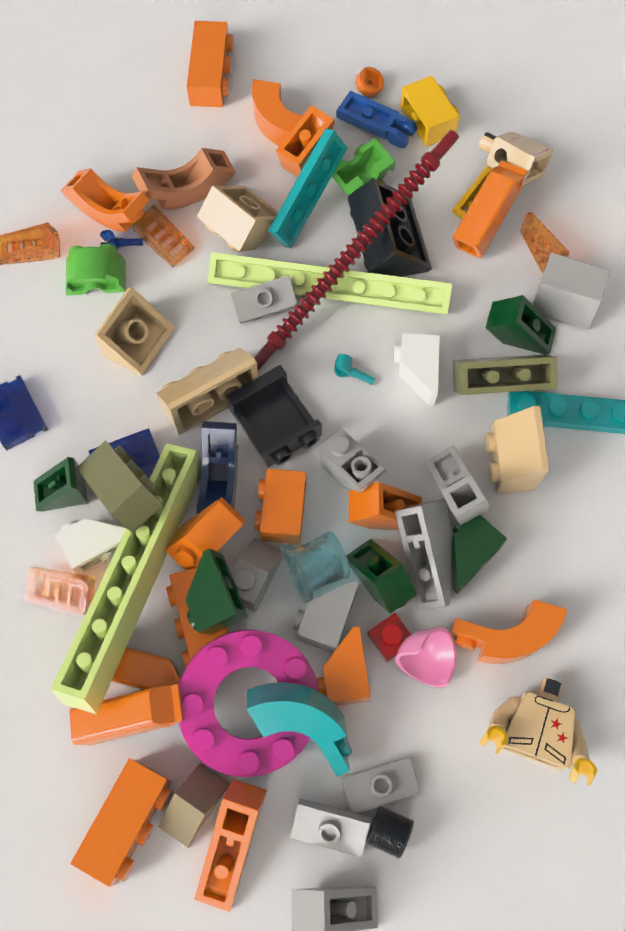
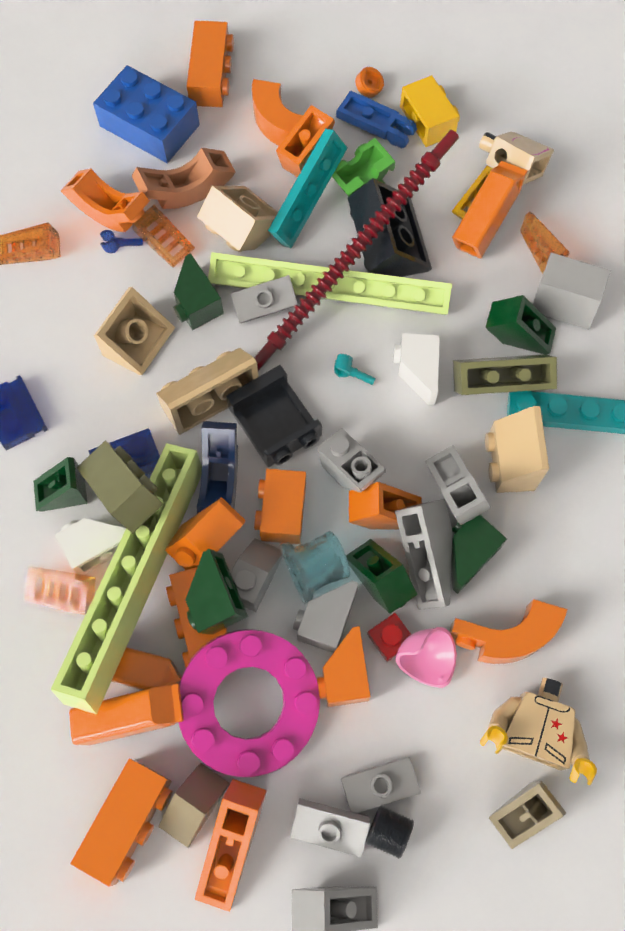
(95, 269): bright green cylinder -> none
(147, 113): none -> blue brick
(195, 295): none -> dark green slope
(301, 710): teal arch -> none
(527, 814): none -> dark tan slope

